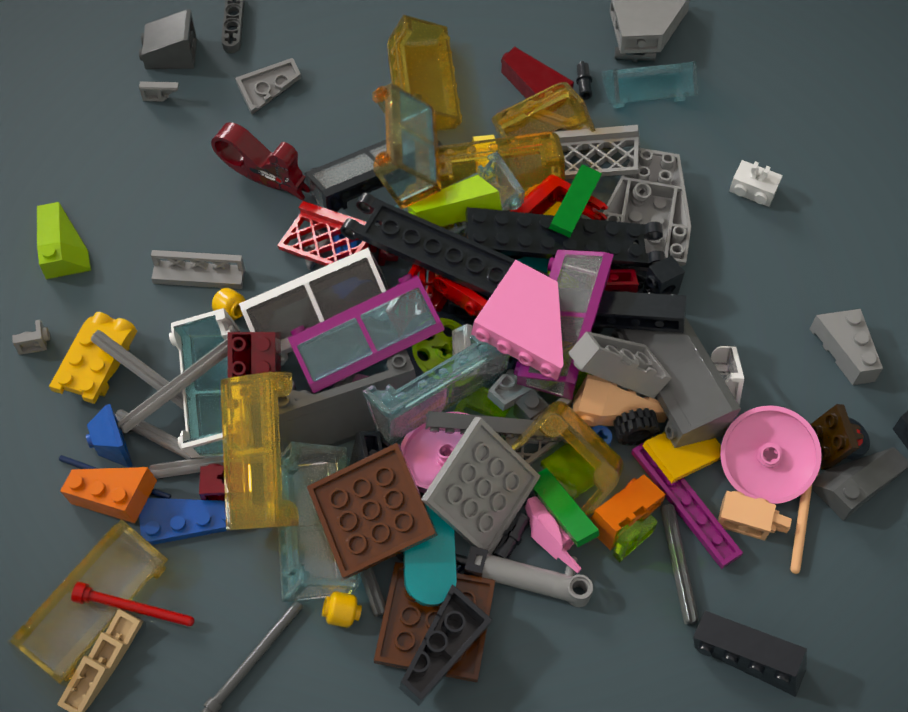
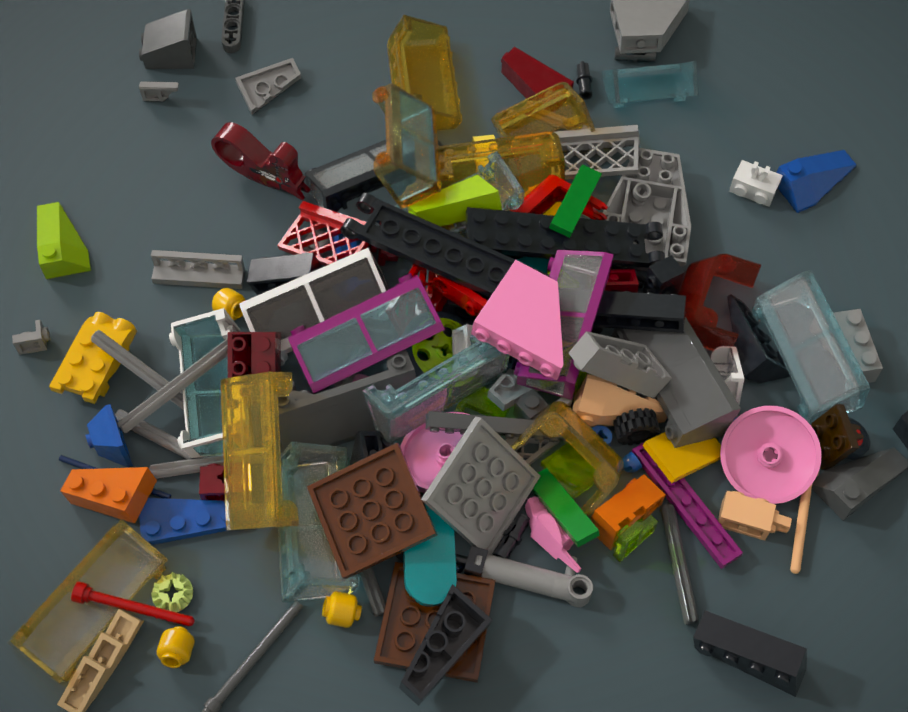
(175, 647): none -> yellow head
(179, 600): none -> yellowish green gear
(275, 271): none -> wedge
(631, 463): none -> blue hinge
(696, 286): none -> clear red windscreen
(755, 354): none -> black wedge
(812, 177): none -> blue wedge
(812, 346): none -> windscreen

